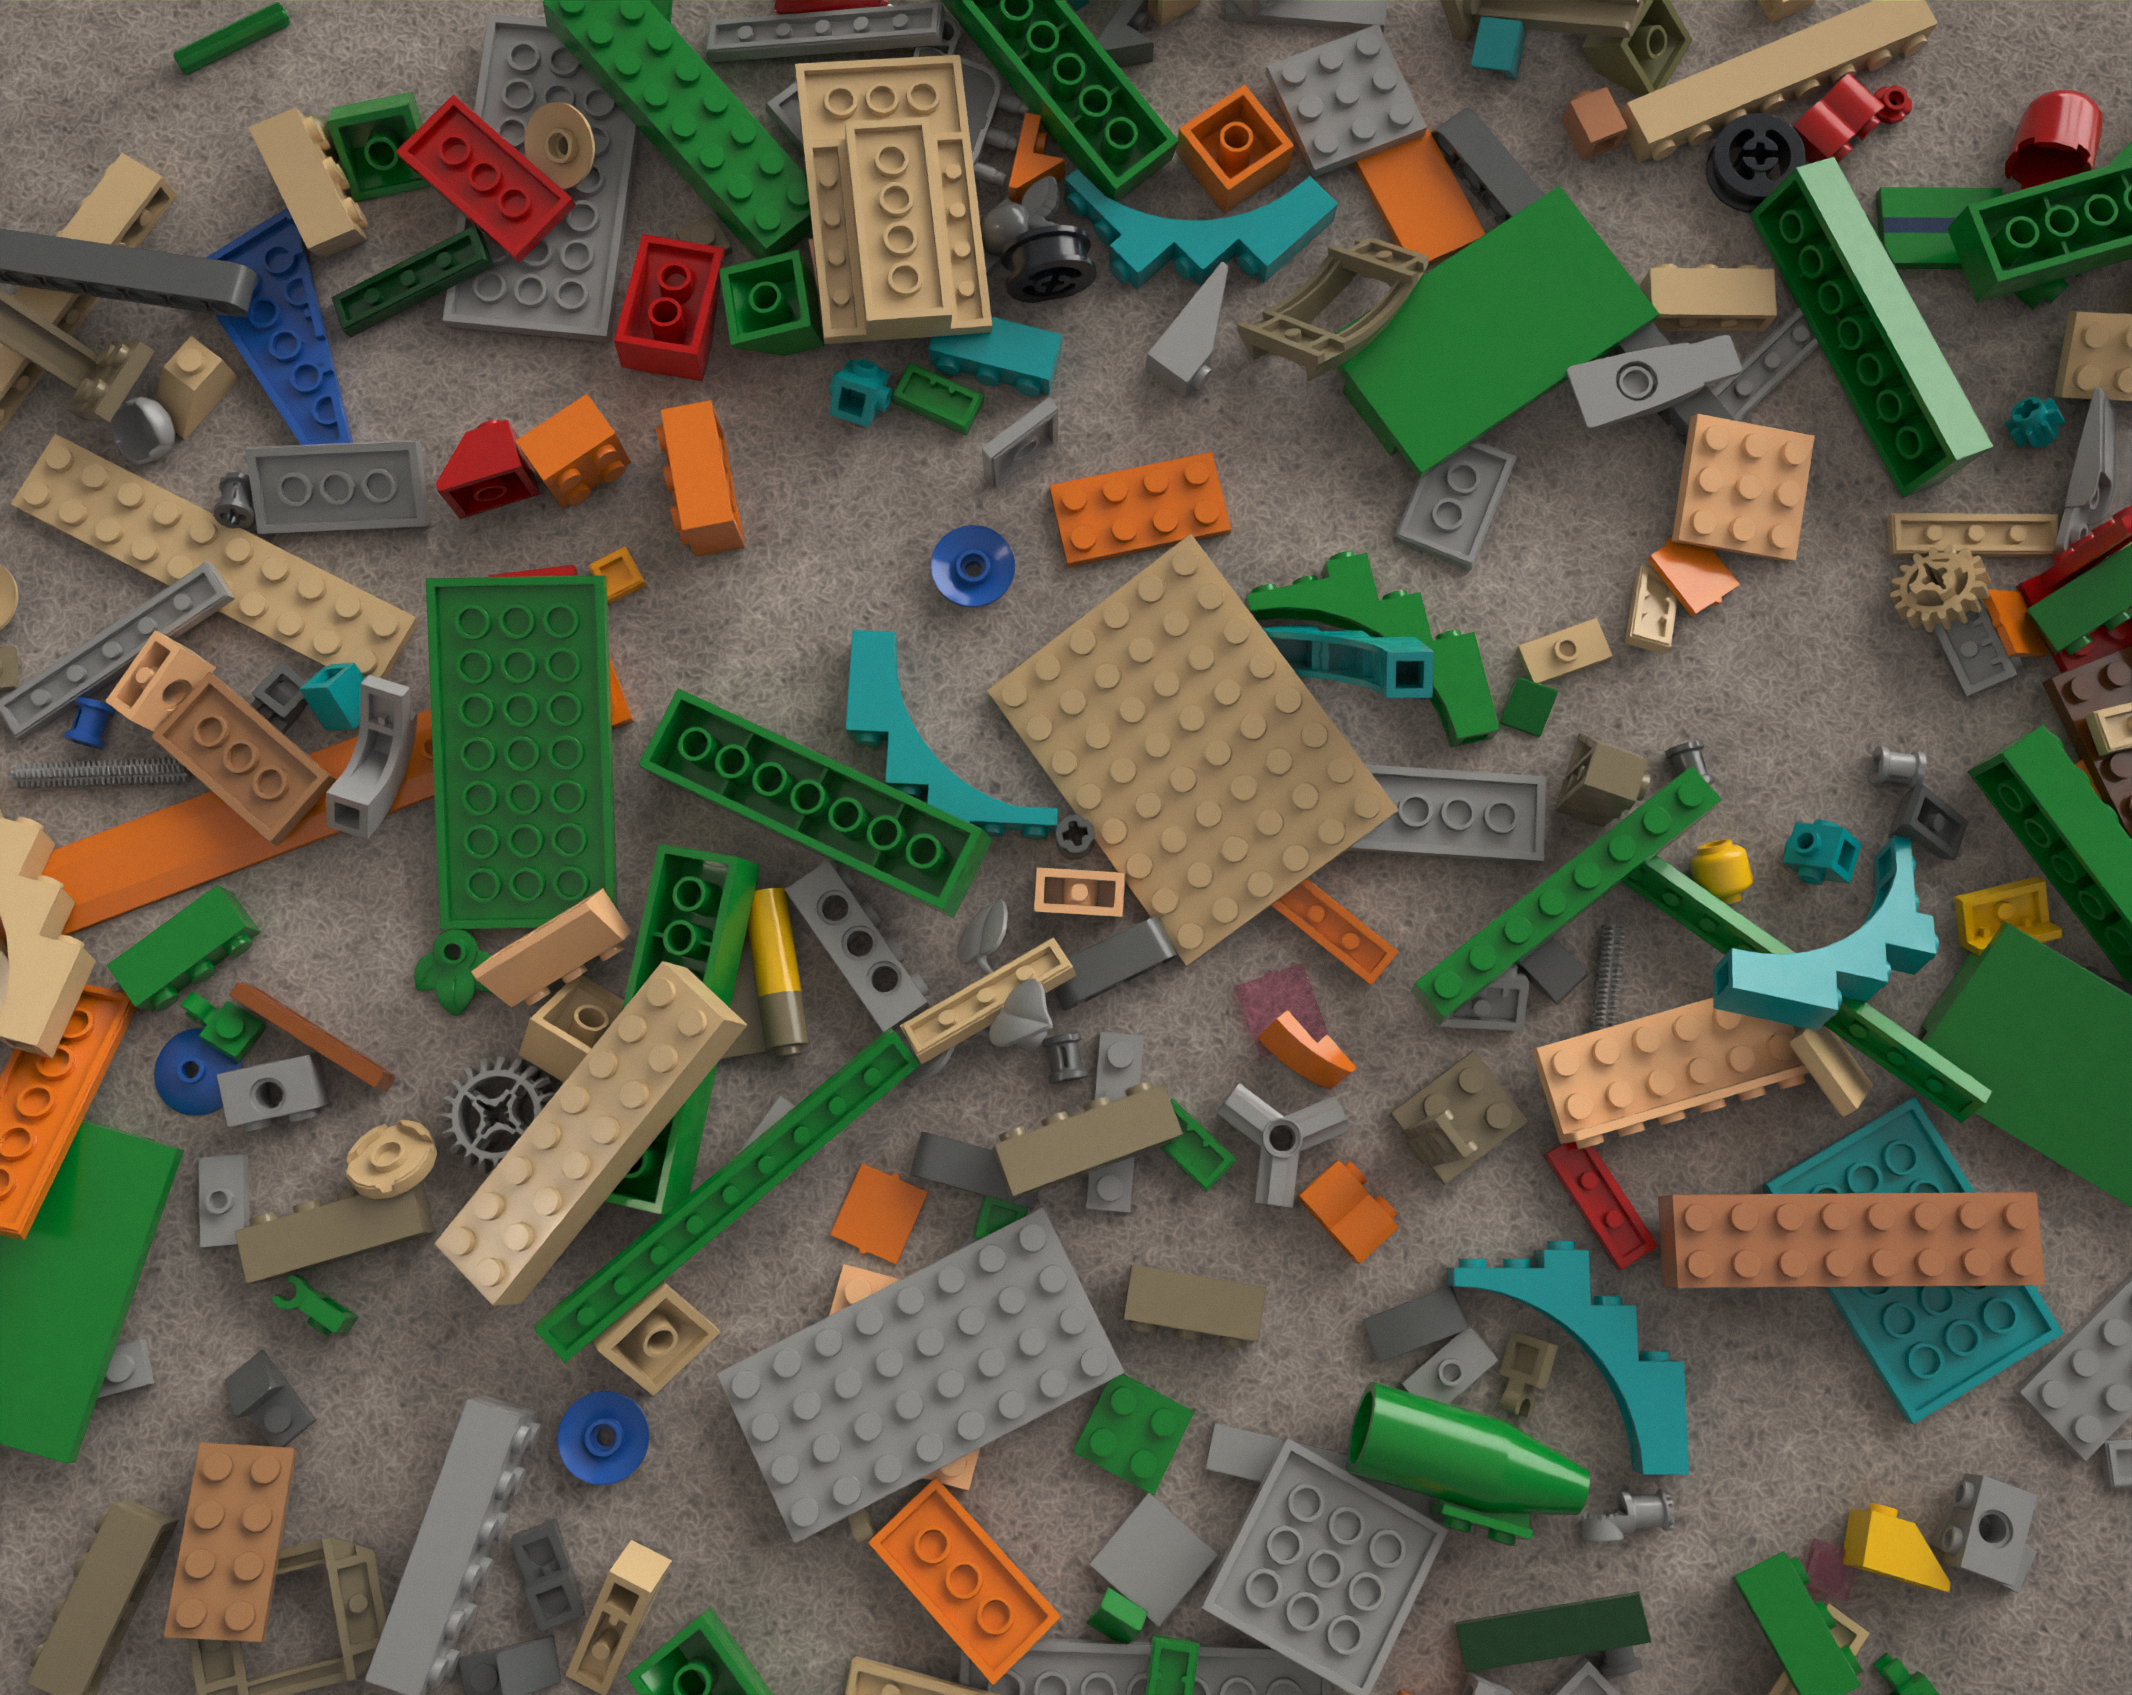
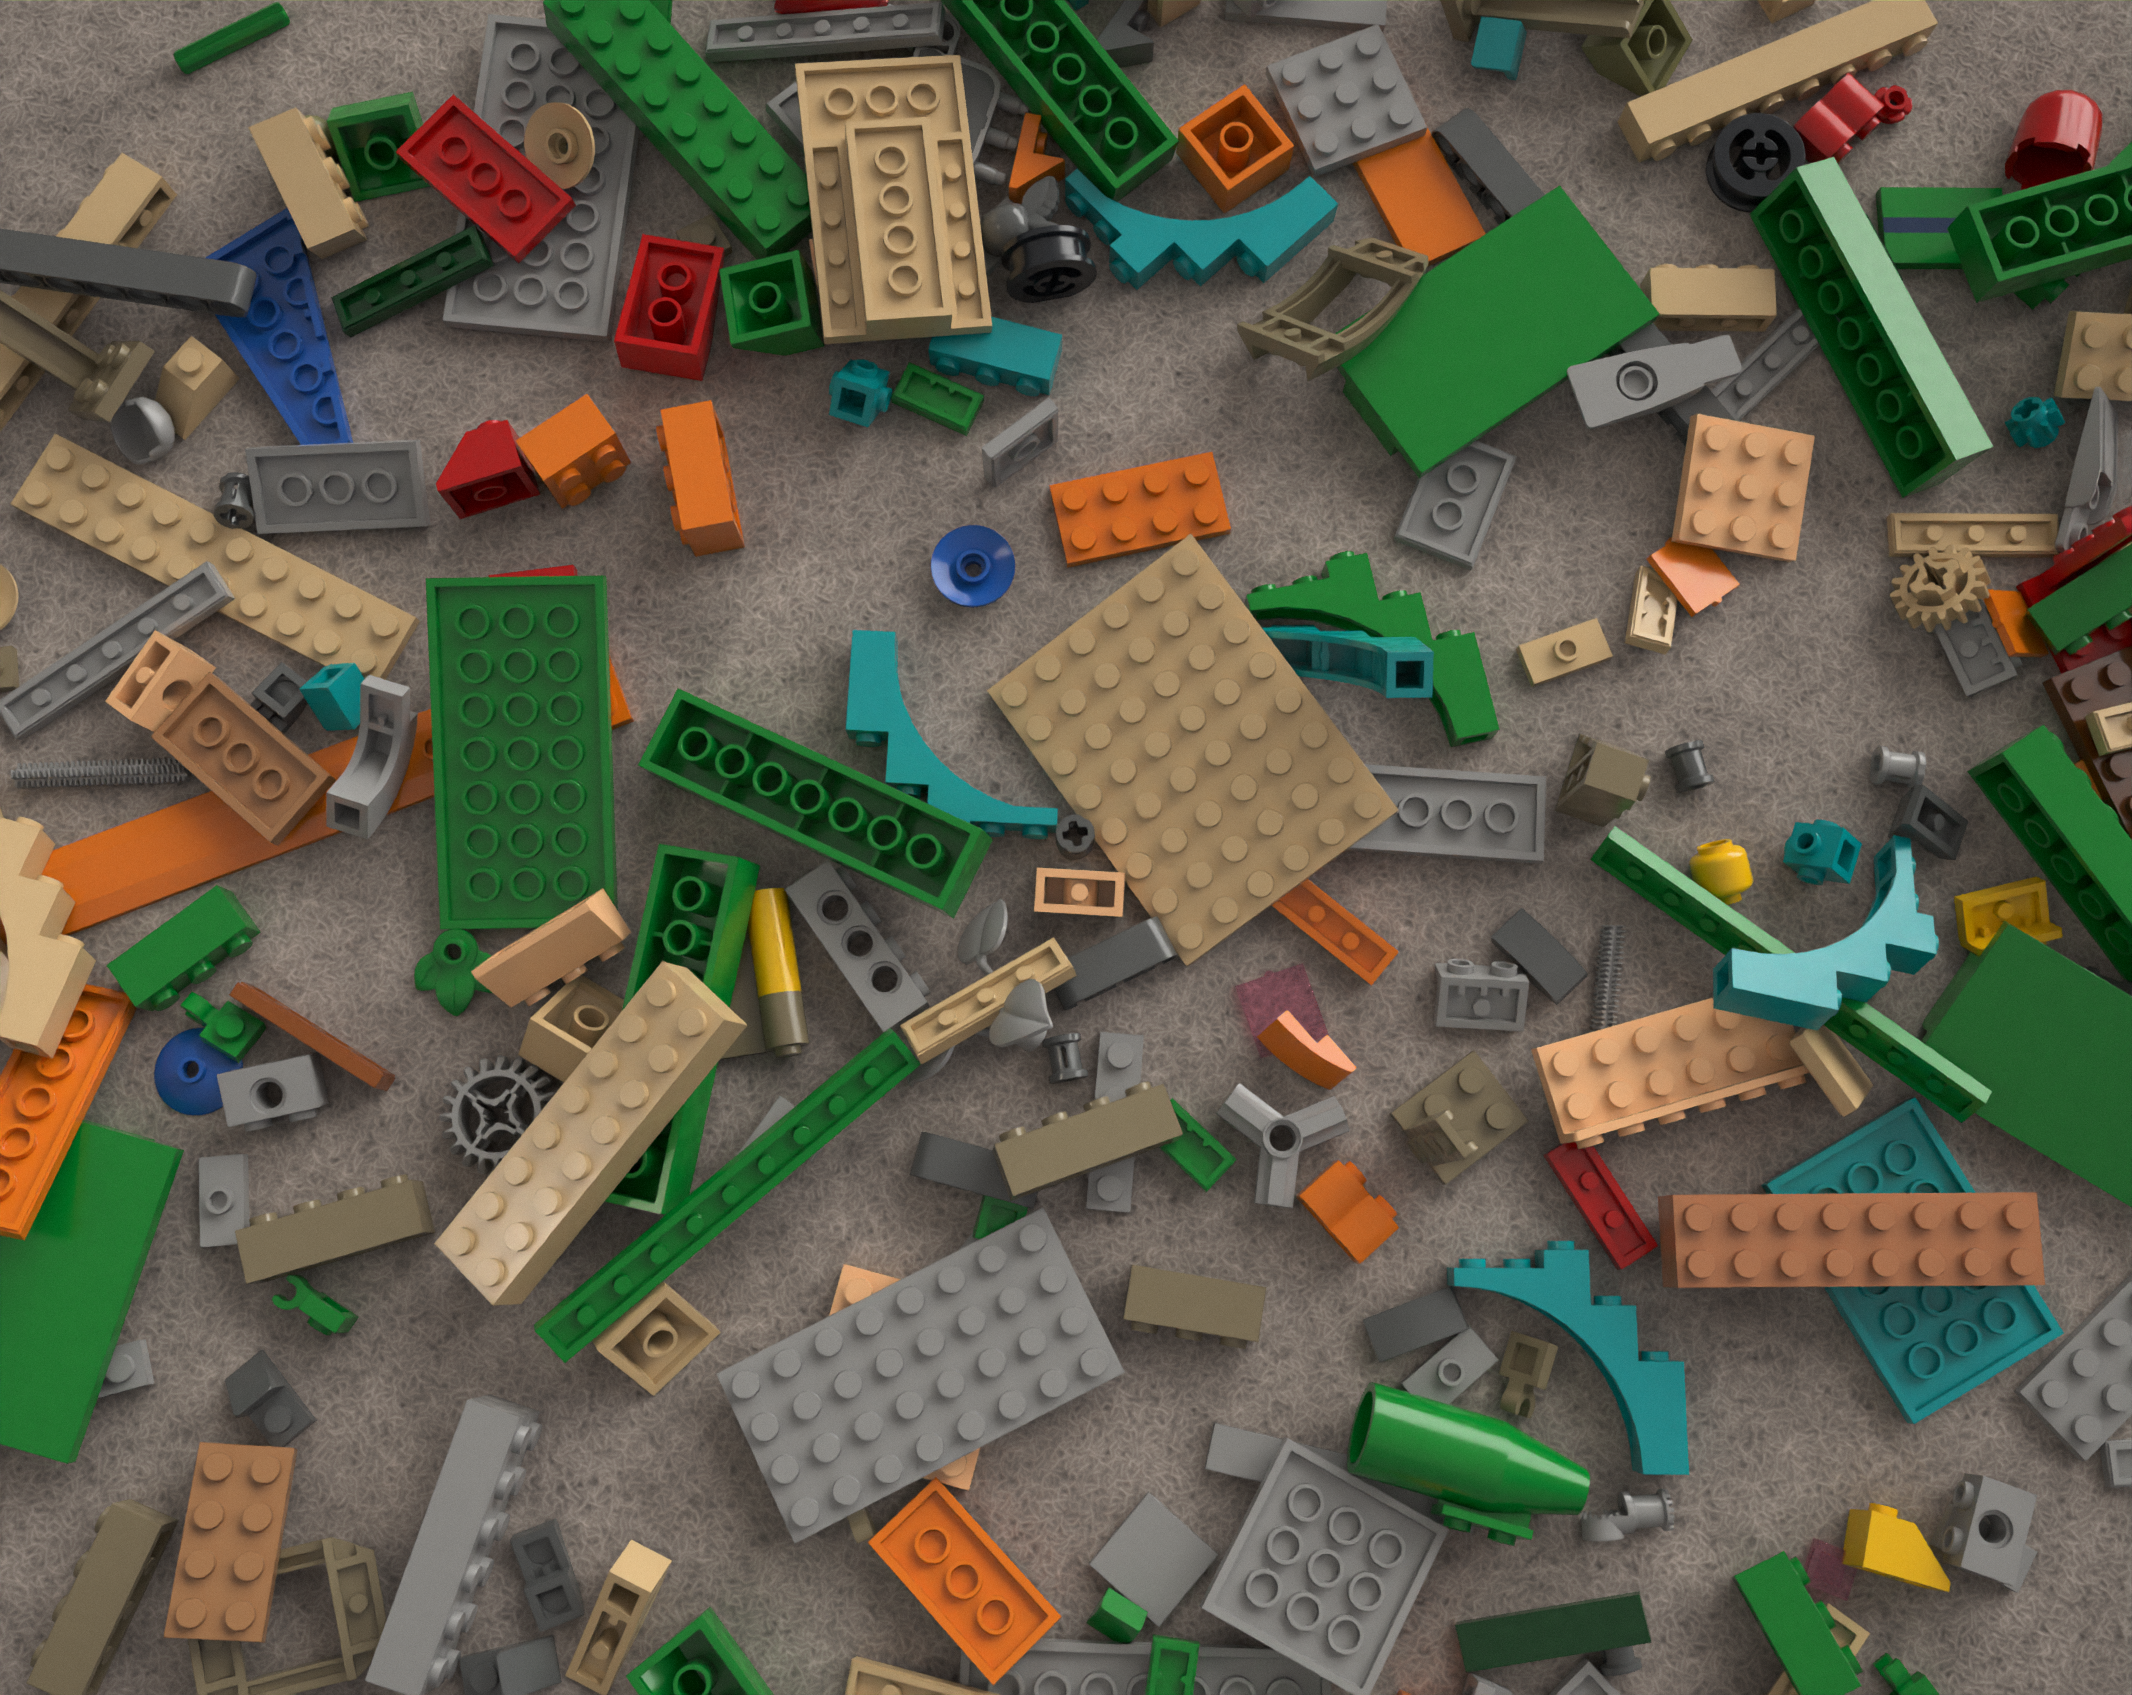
(89, 723): blue bush -> none
(391, 1159): tan tile -> none
(580, 1440): blue dish -> none
(621, 574): light orange tile -> none
(879, 1213): orange piece -> none
(1133, 1432): green plate -> none
(1185, 349): light grey slope -> none
(1528, 706): green slope -> none
(1565, 895): green brick -> none
(1594, 123): nougat brick -> none

